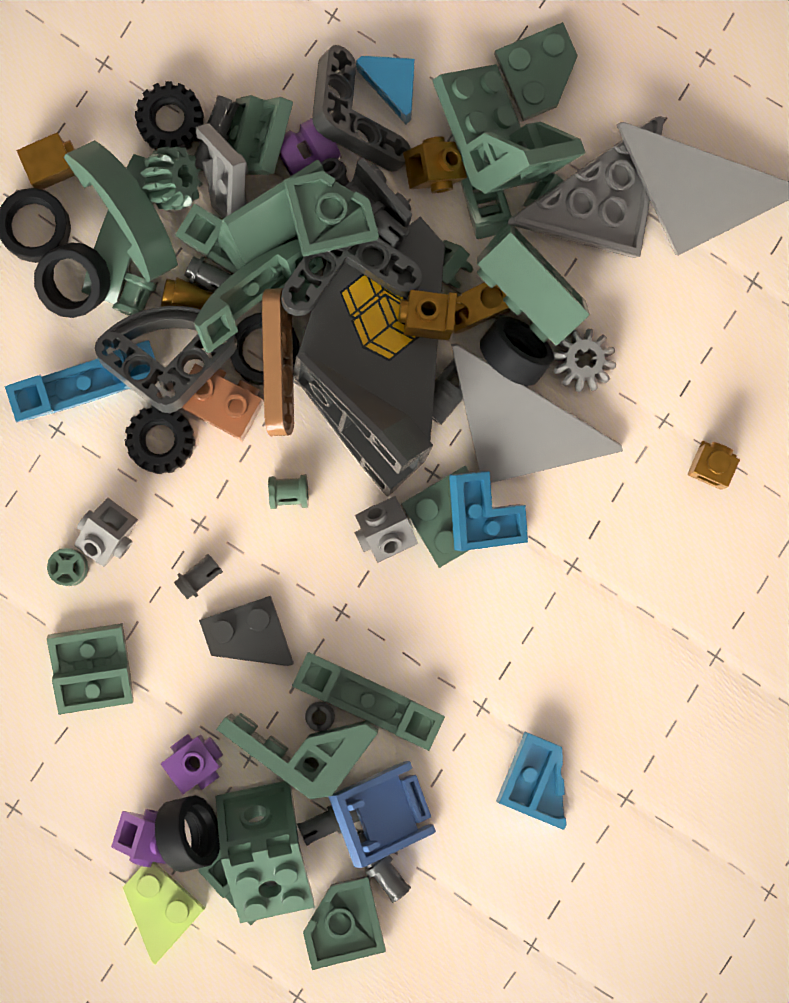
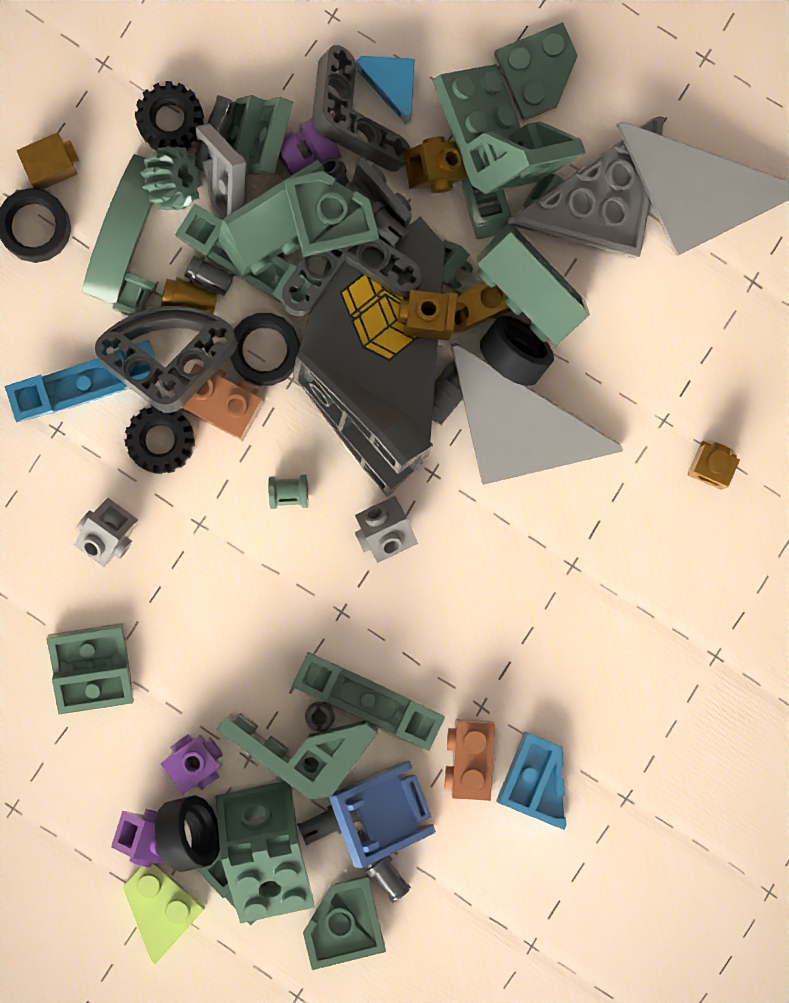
(53, 298): black tyre -> none
(57, 567): sand green wheel -> none
(128, 205): sand green slope -> none
(197, 577): dark grey pin -> none
(245, 289): sand green slope -> none
(248, 634): dark grey wing -> none
(277, 365): medium nougat beam -> none
(432, 519): sand green plate -> none
(472, 759): none -> nougat brick
(476, 521): dark azure plate -> none
(586, 373): light grey gear -> none

